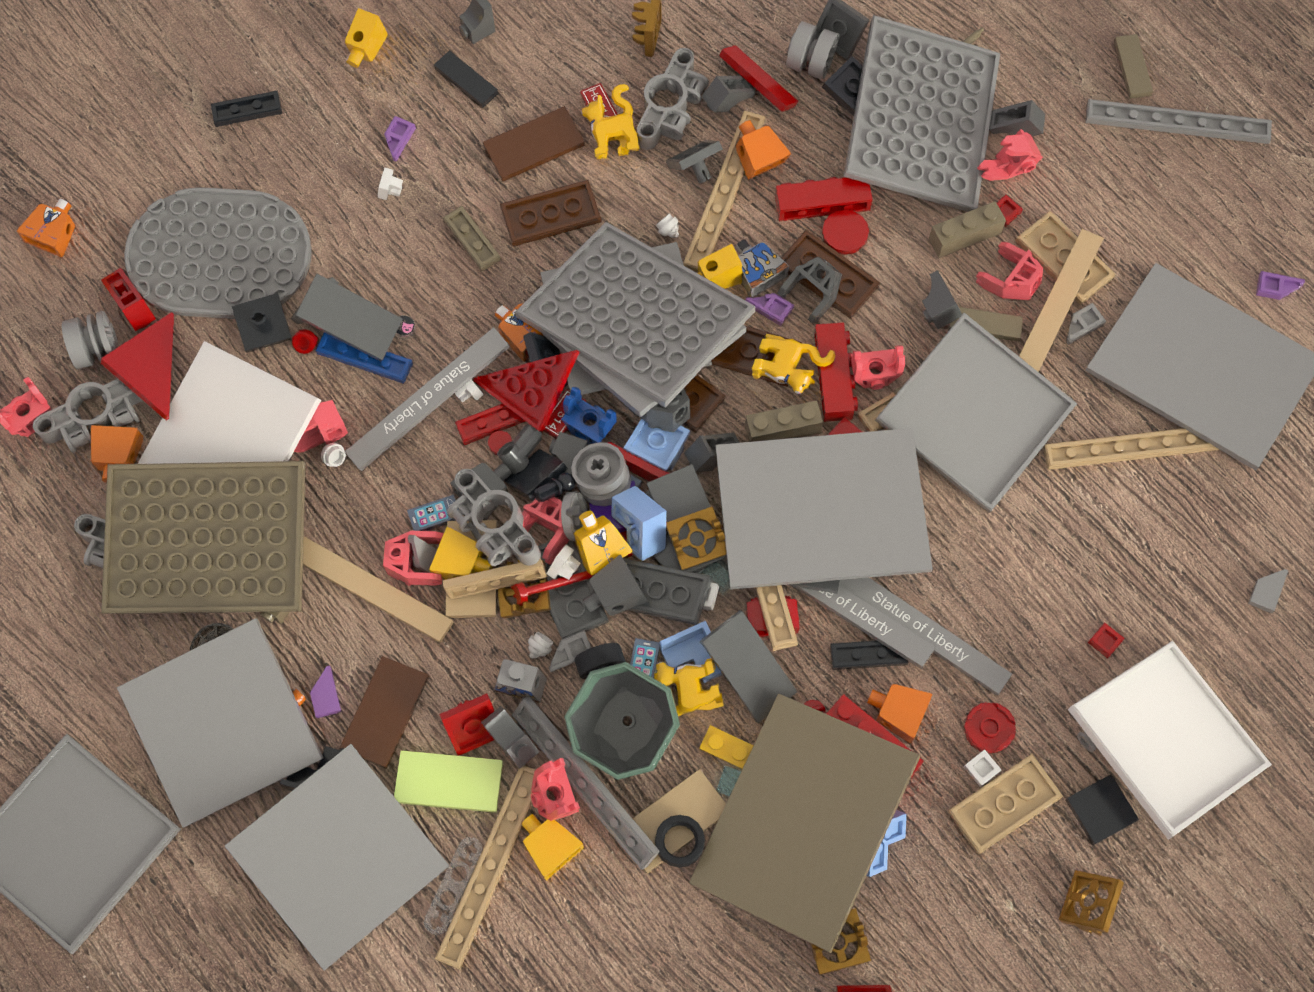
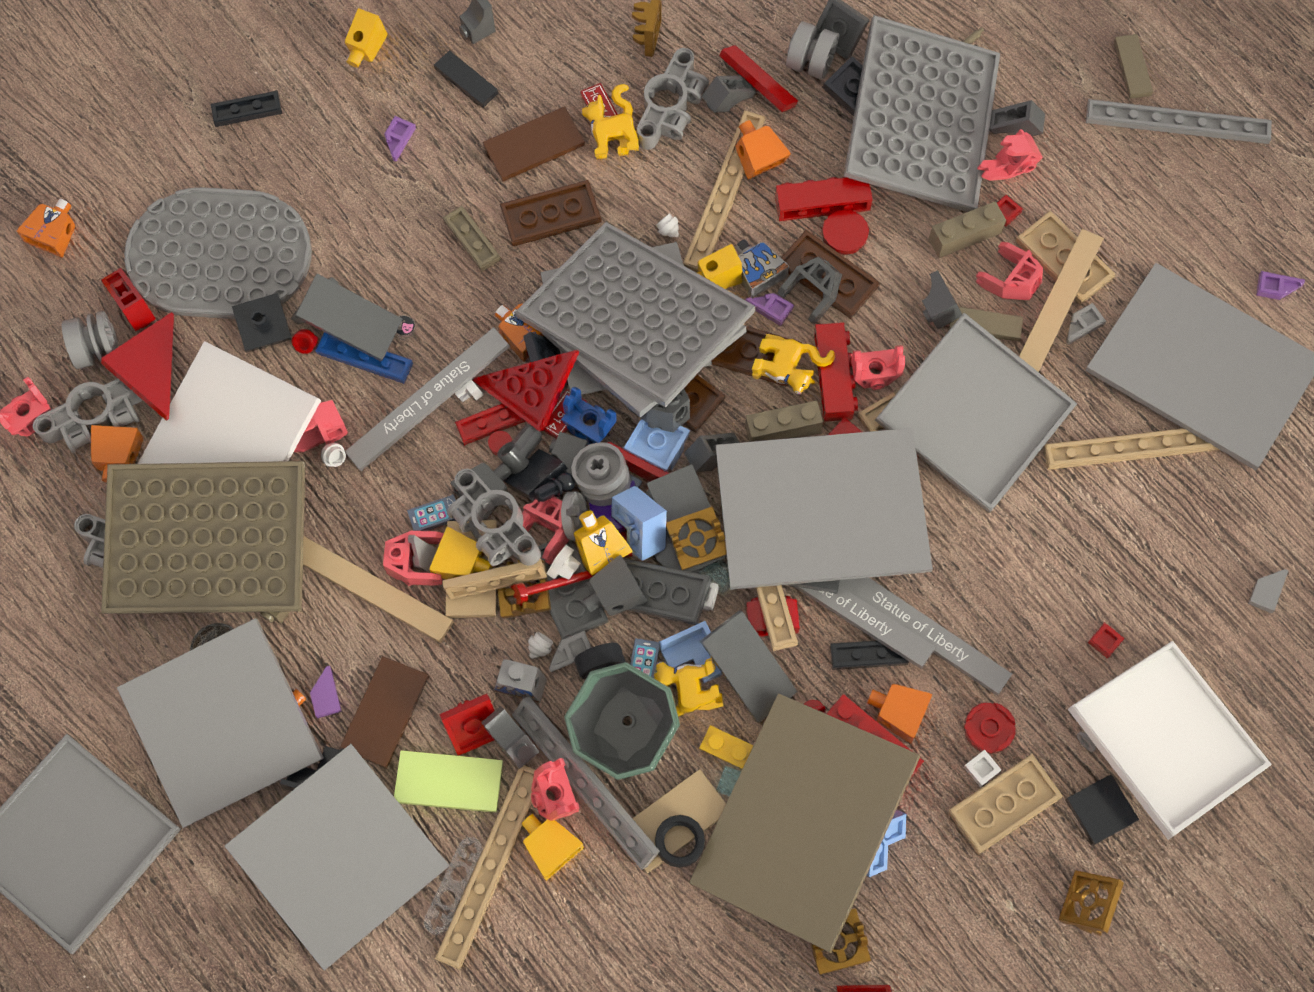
(389, 185): white tile -> none
(694, 158): dark grey tile -> none

